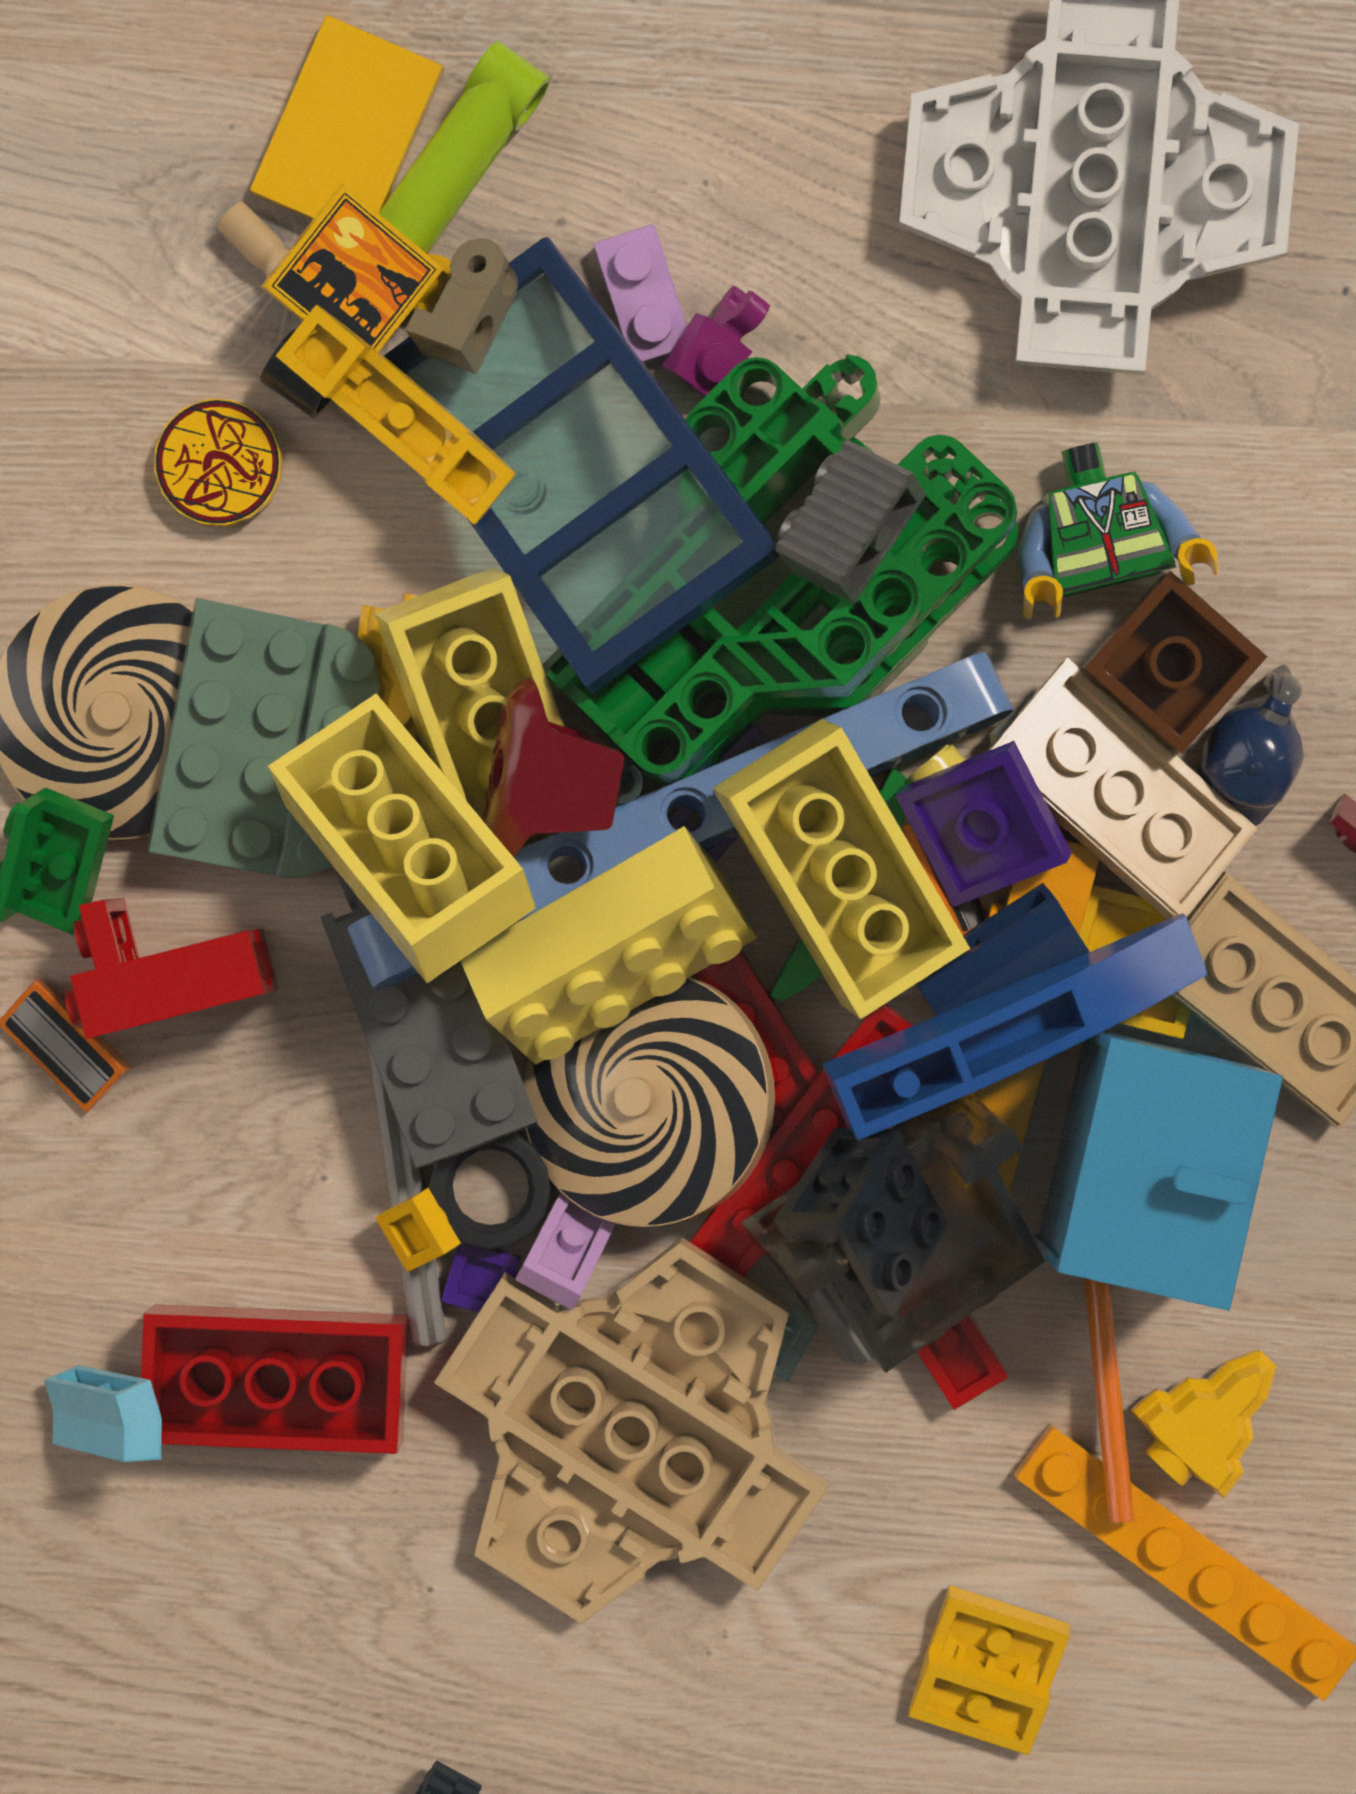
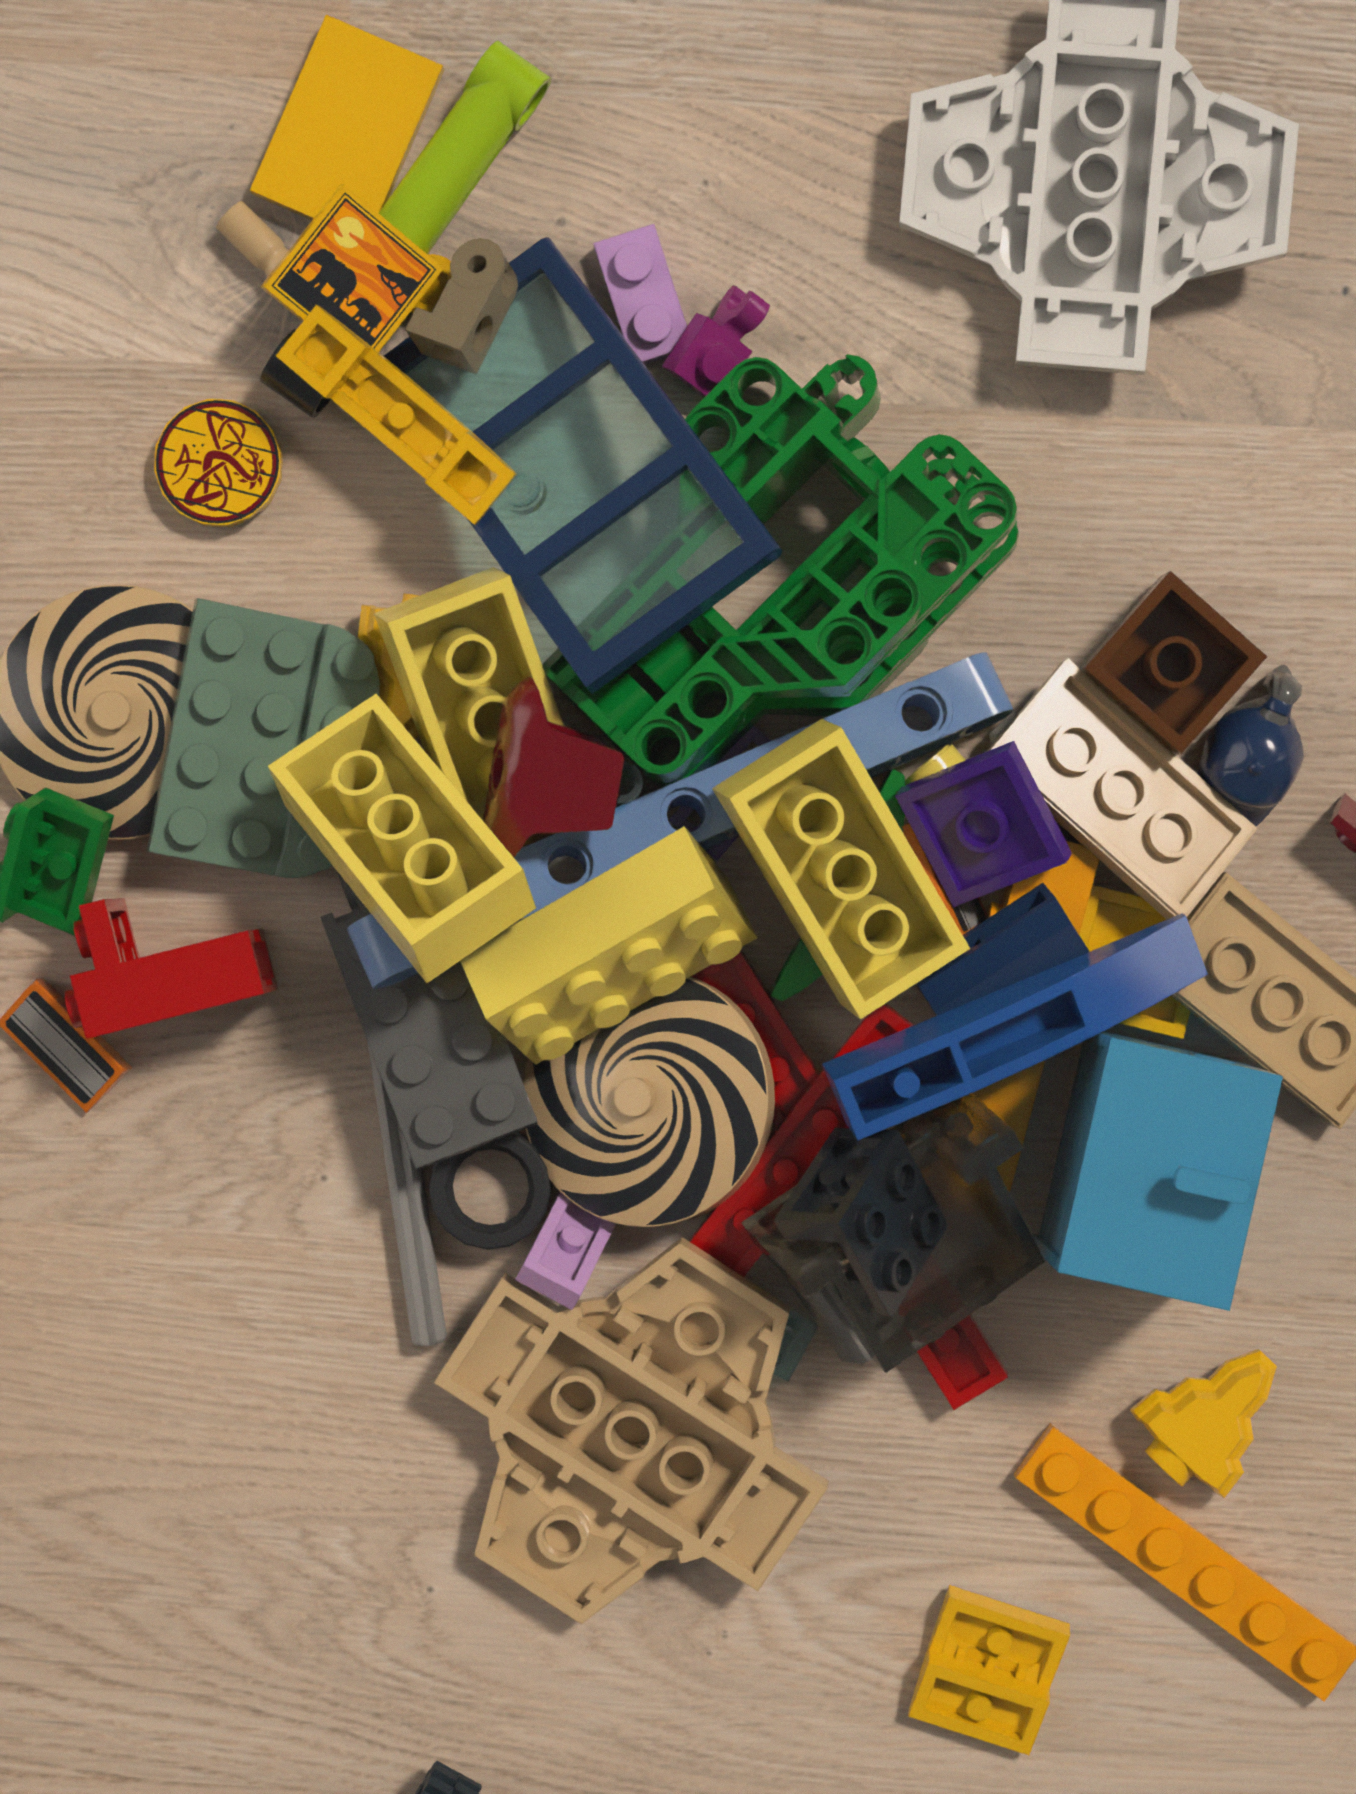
(105, 1414): medium azure piece -> none
(277, 1377): red brick -> none
(417, 1230): yellow plate -> none
(476, 1274): dark purple tile -> none
(849, 520): flat silver brick -> none
(1103, 534): torso -> none
(1109, 1401): orange bar -> none

